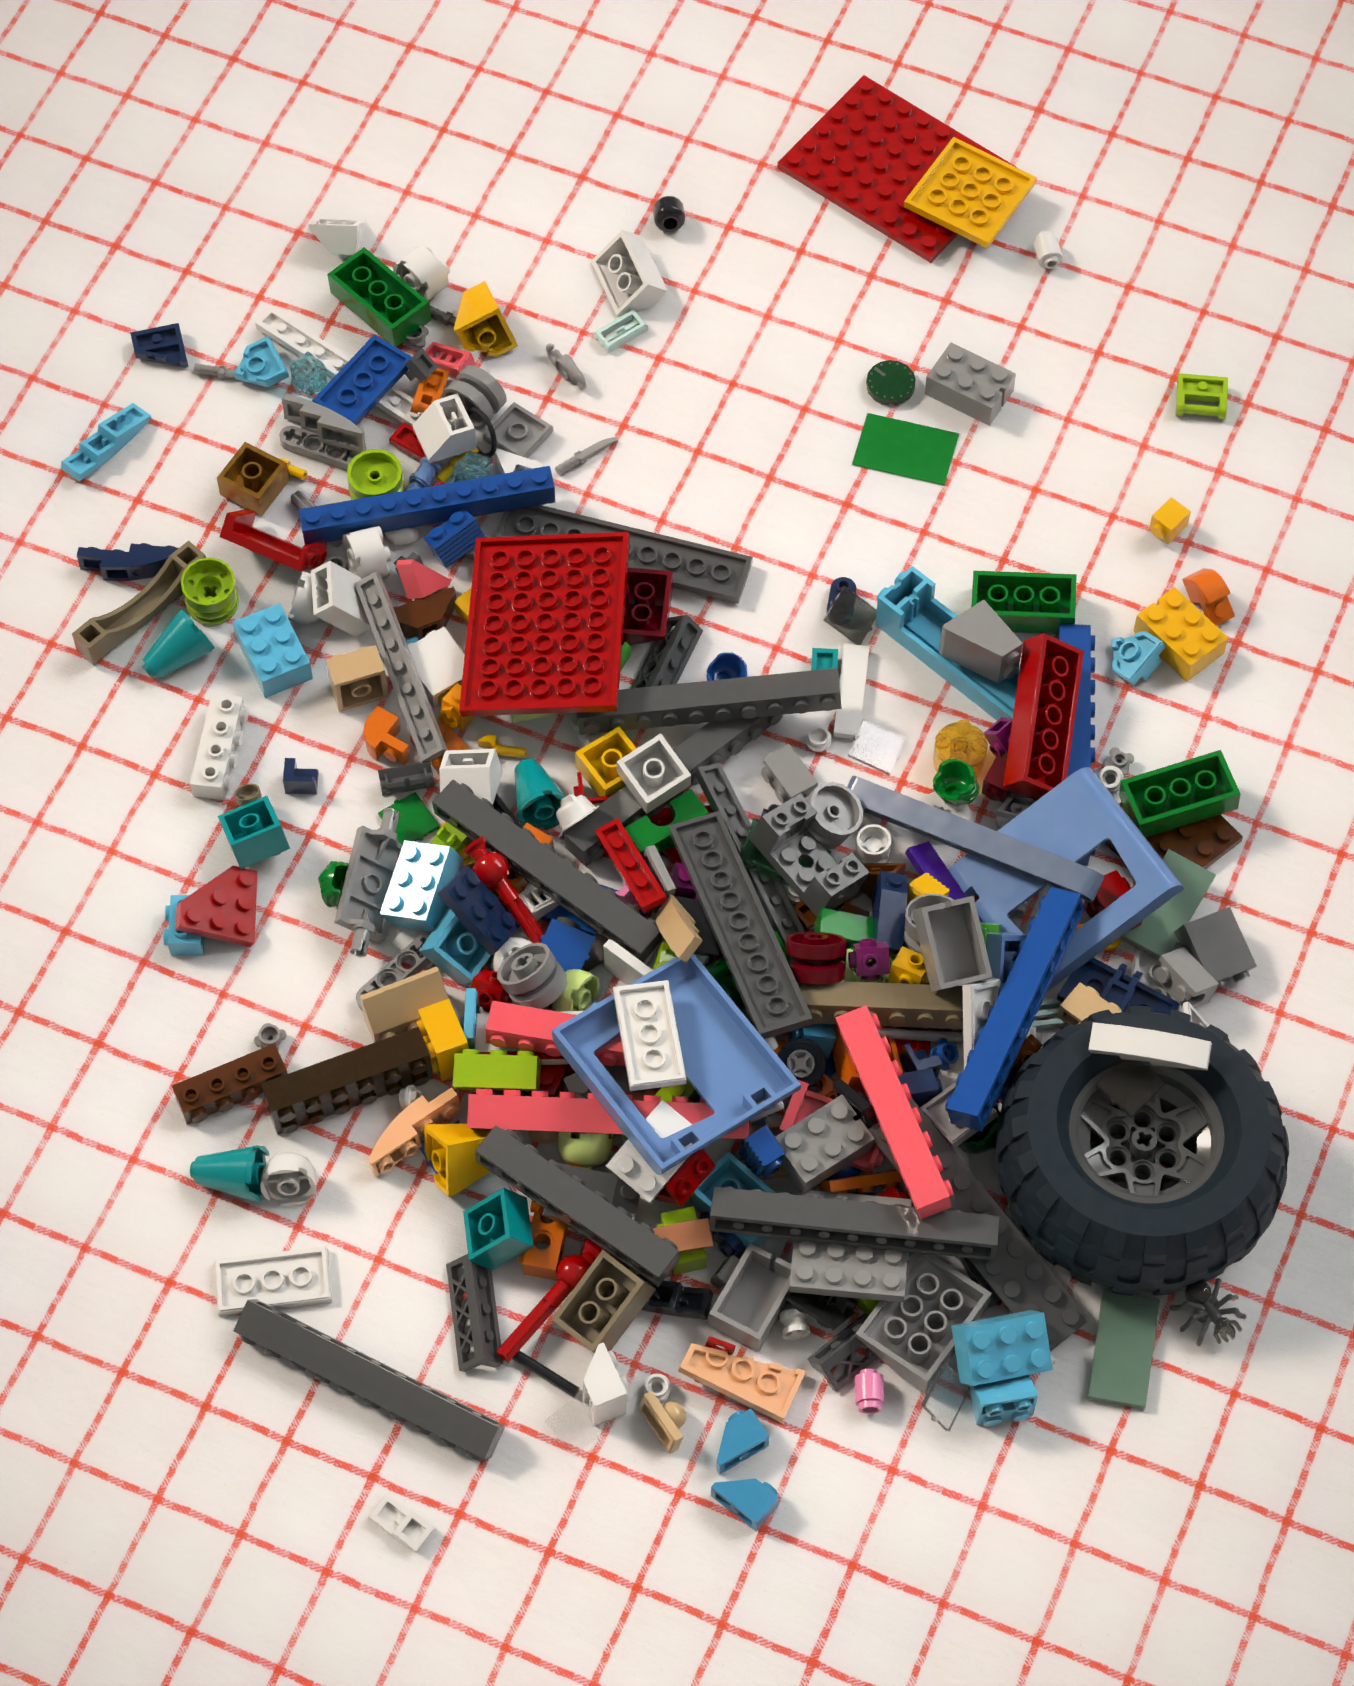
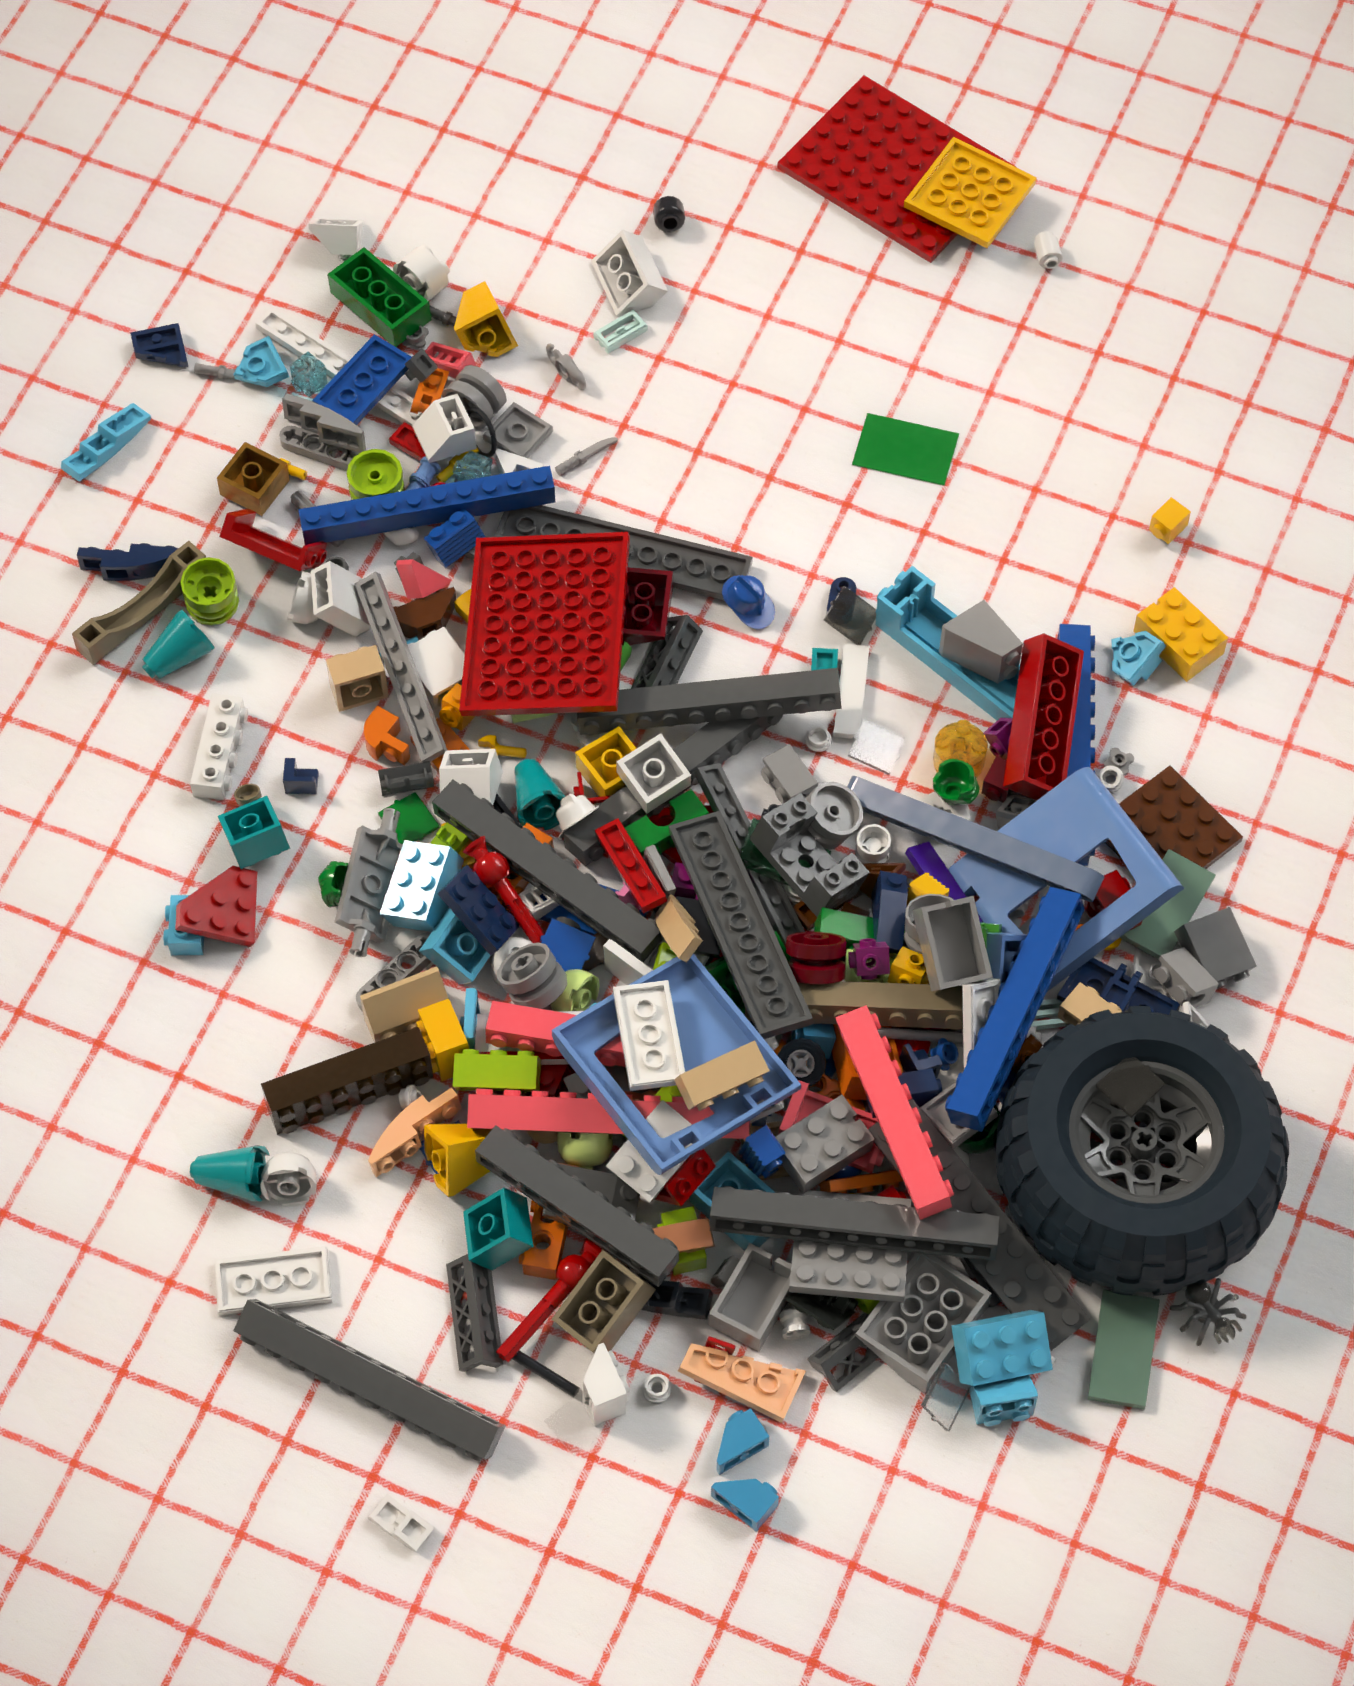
(228, 1084): reddish brown brick -> none
(269, 1030): light grey plate -> none
(272, 650): medium azure brick -> none
(366, 552): white brick -> none
(489, 989): red brick -> none
(664, 1420): tan tile -> none
(722, 1076): none -> tan brick
(726, 666): blue hair -> none
(728, 1243): dark blue plate -> none
(749, 601): none -> blue piece
(857, 1101): black plate -> none
(869, 1391): bright pink brick -> none
(890, 382): dark green tile -> none
(970, 383): light grey piece -> none
(1027, 599): green brick -> none
(1150, 1046): white slope -> none
(1180, 794): green brick -> none
(1203, 389): lime plate -> none
(1211, 592): orange brick -> none

